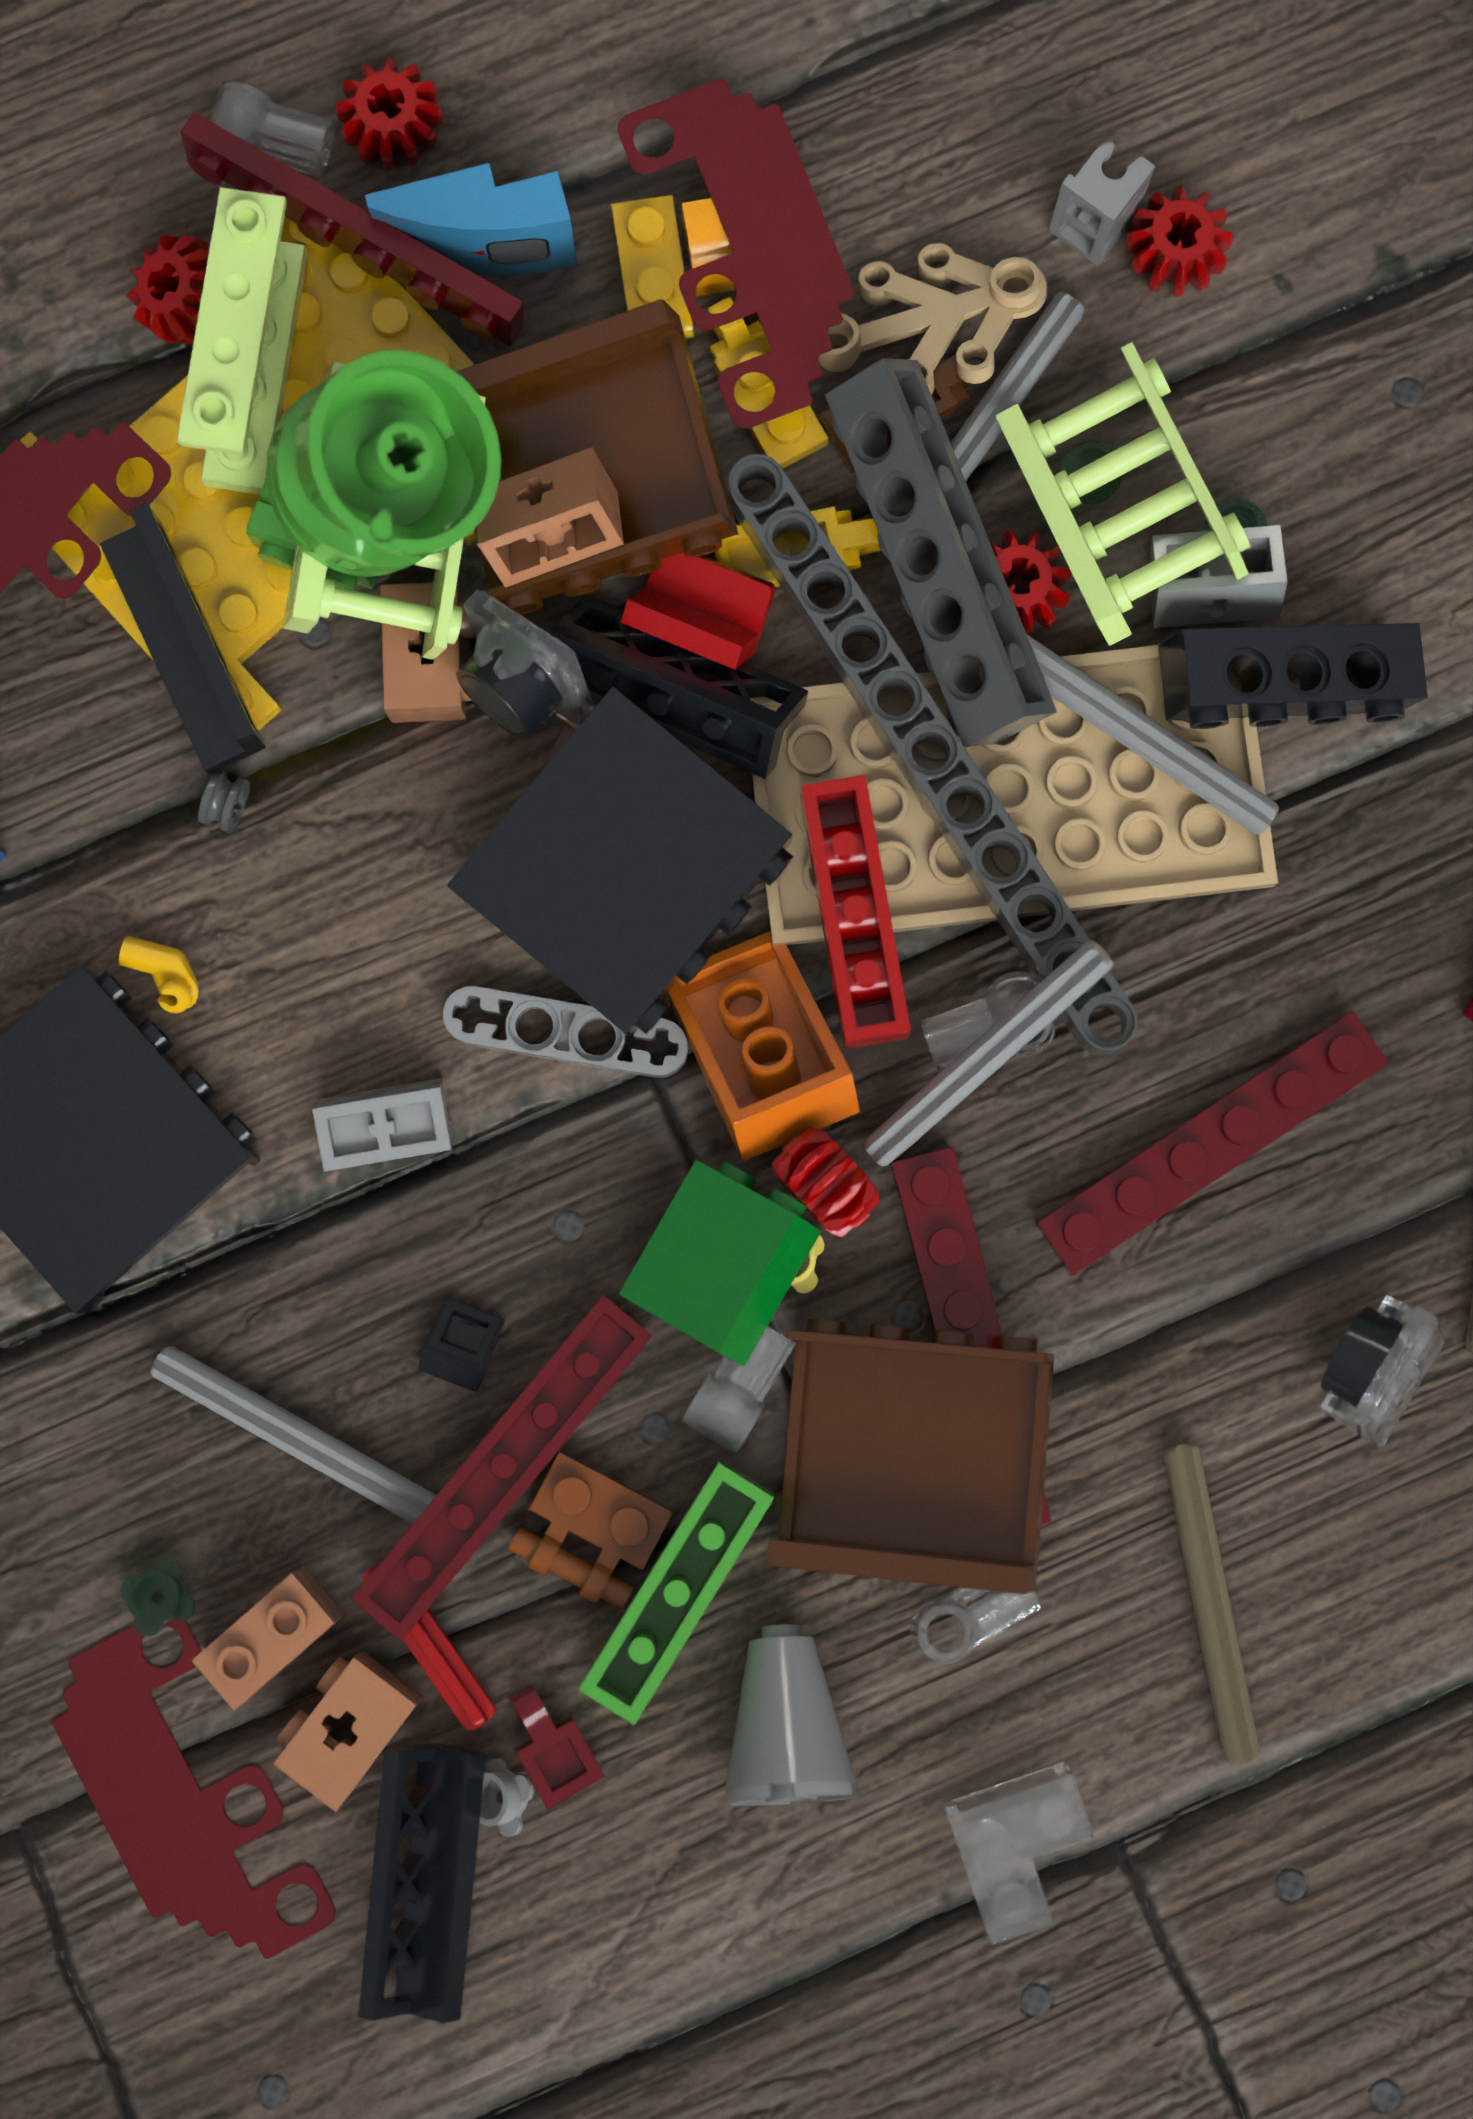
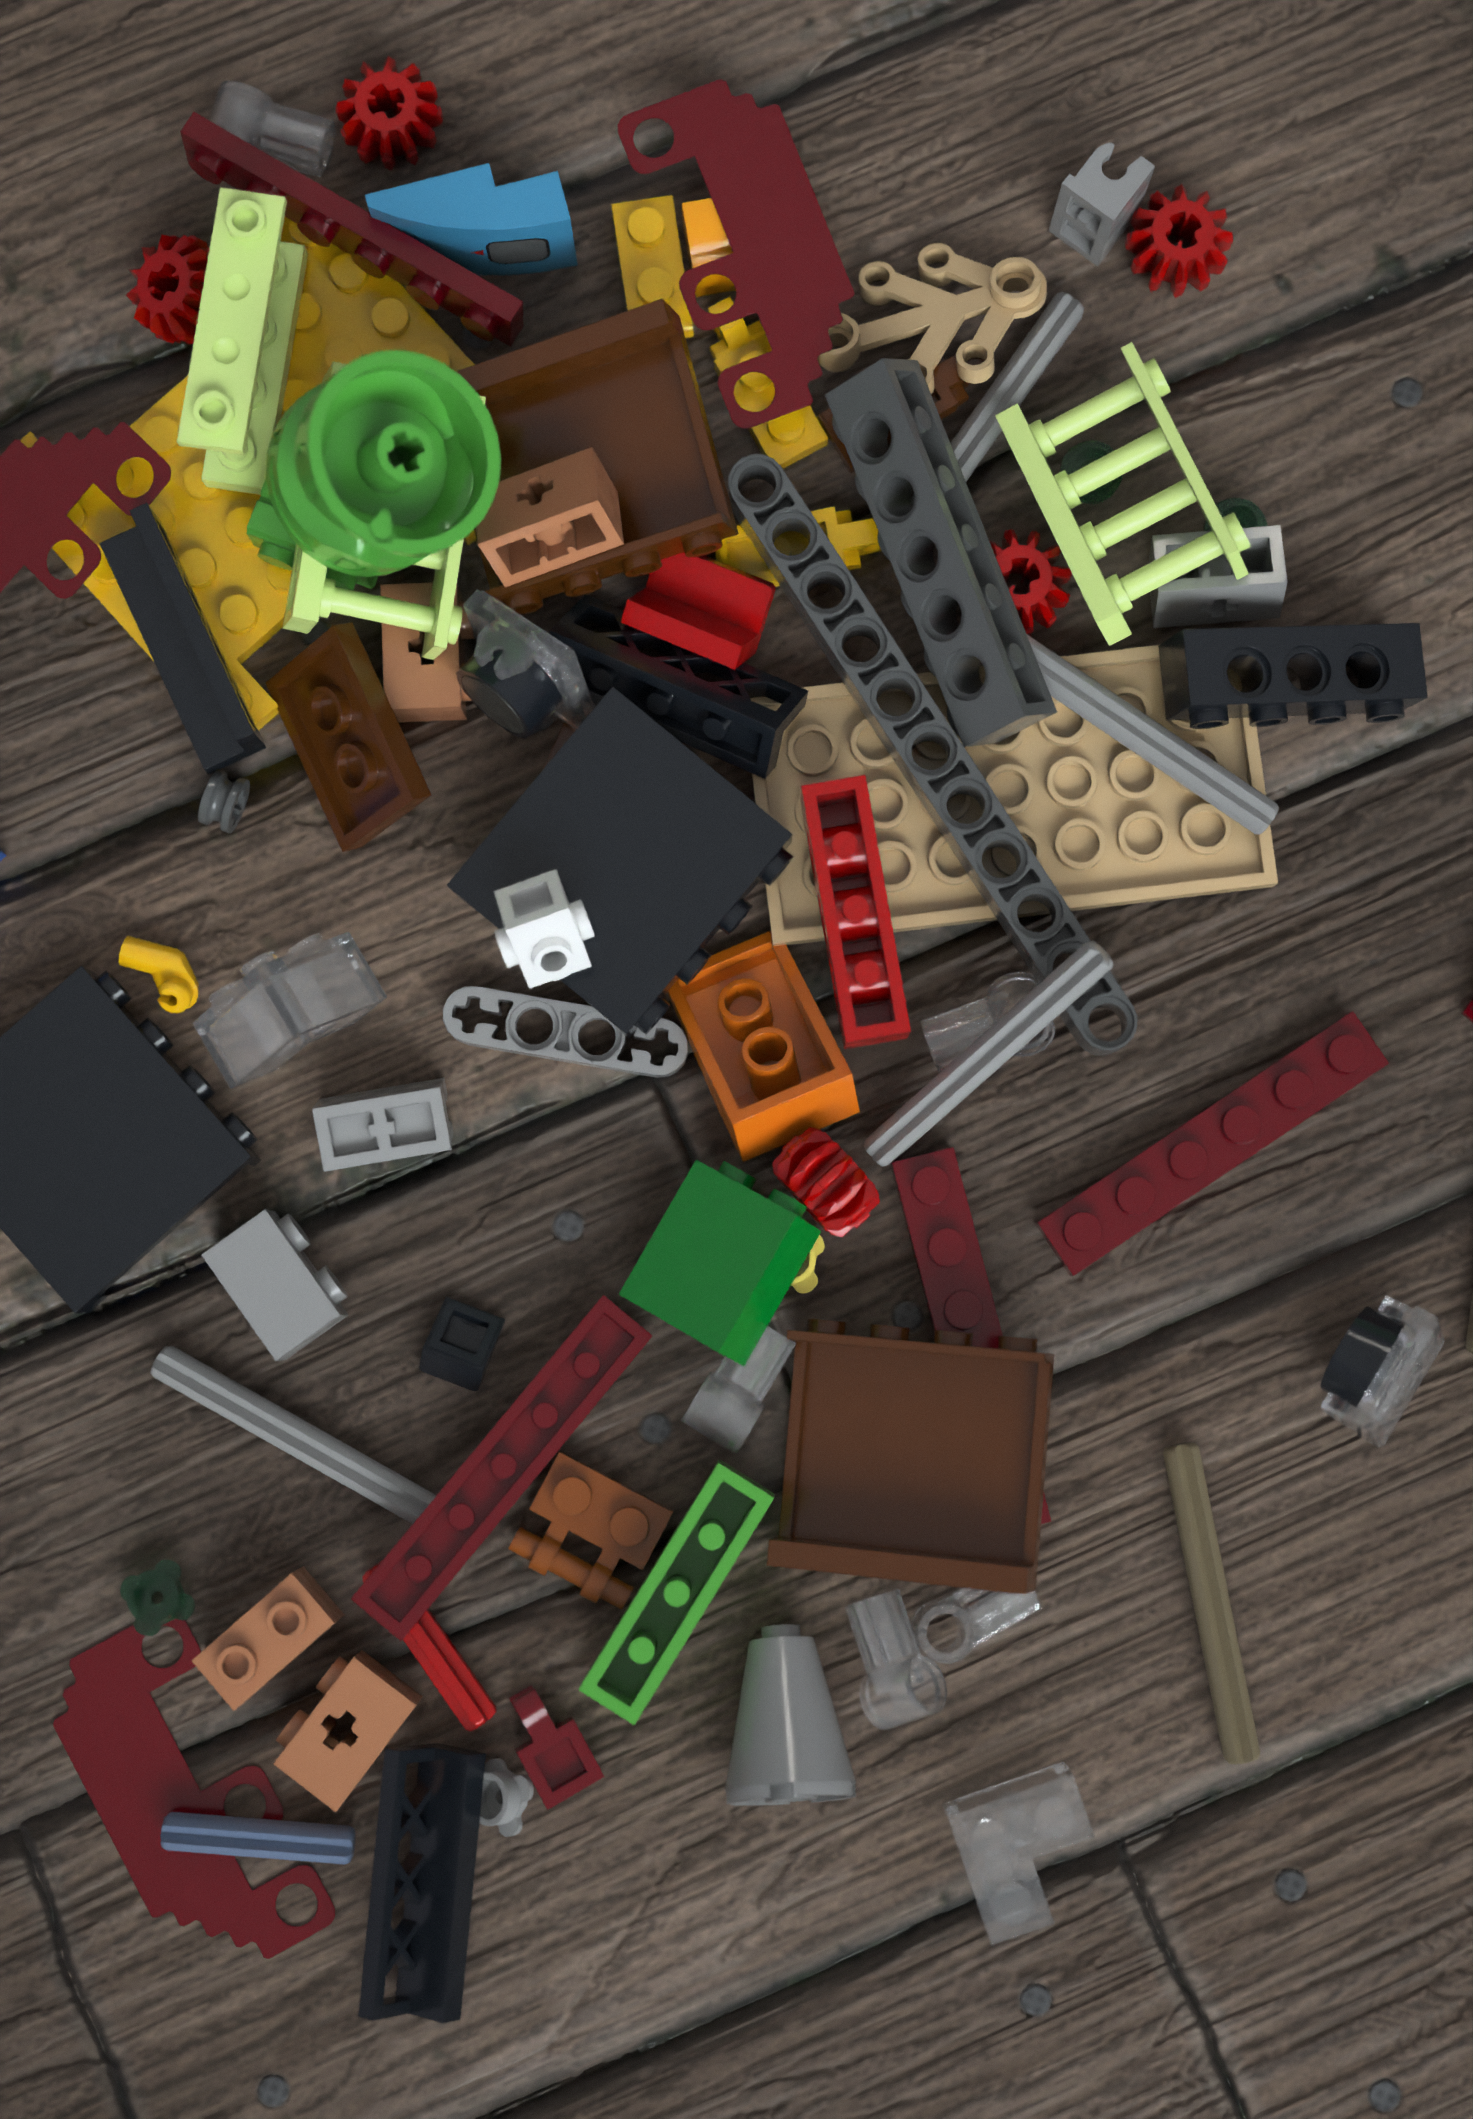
(258, 1838): none -> sand blue axle
(277, 1283): none -> light grey brick
(287, 1005): none -> clear brick
(347, 737): none -> reddish brown plate
(542, 929): none -> white brick
(898, 1680): none -> clear piece

